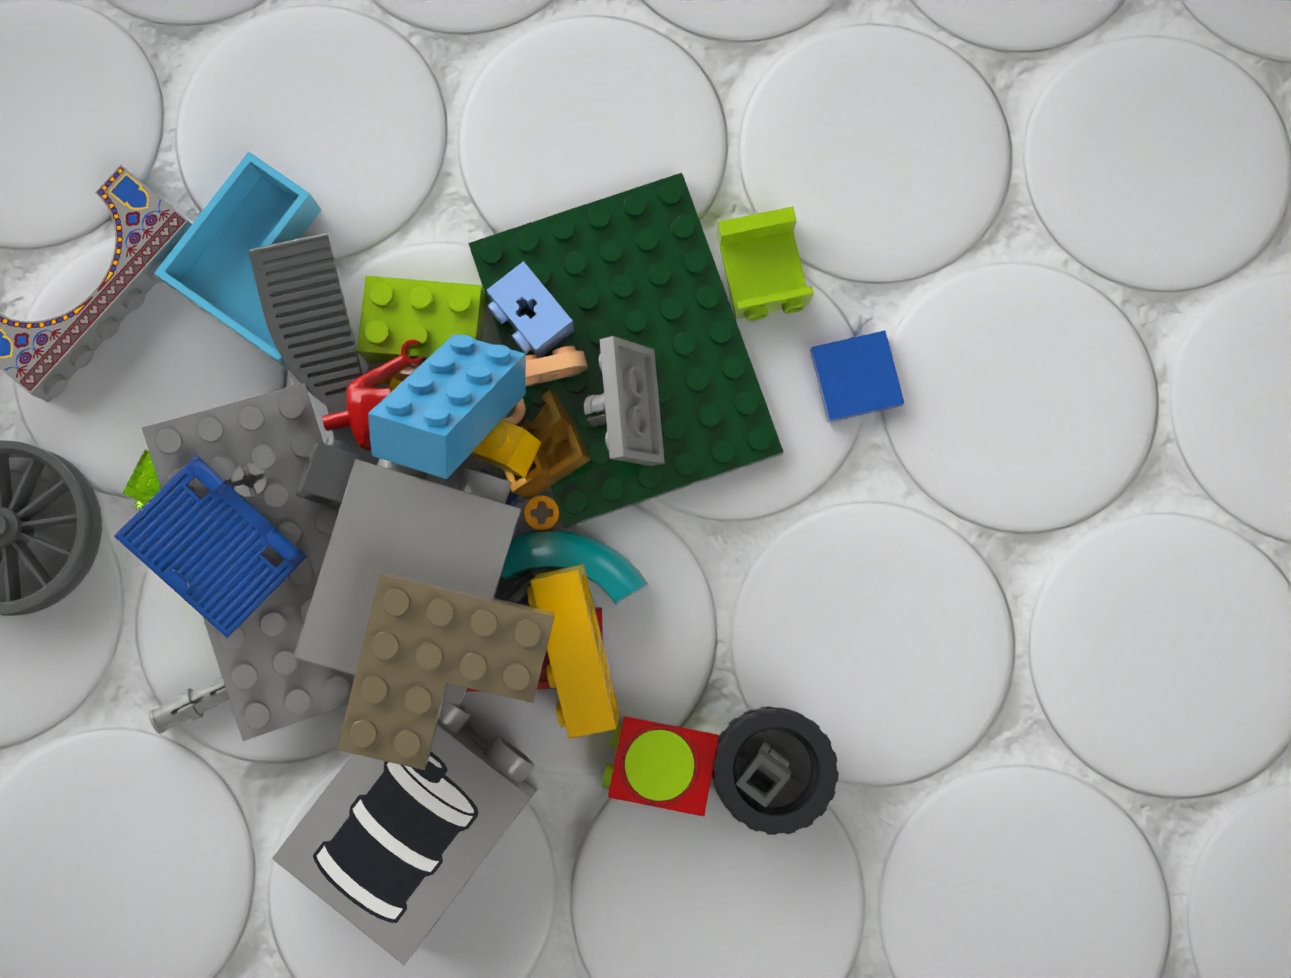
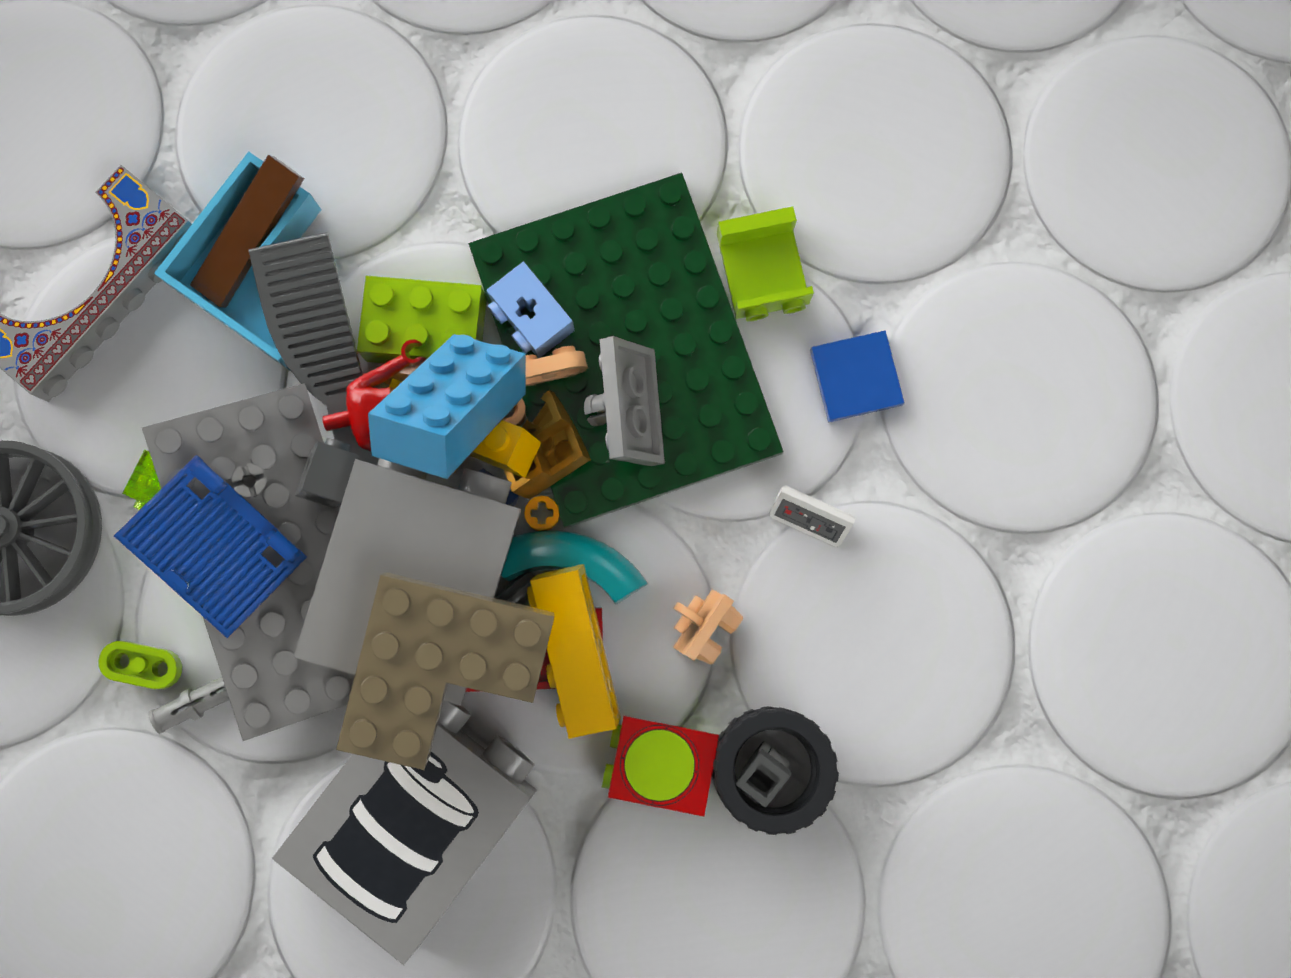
(142, 665): none -> lime plate
(246, 229): none -> reddish brown tile
(700, 622): none -> light nougat hips
(811, 516): none -> slope

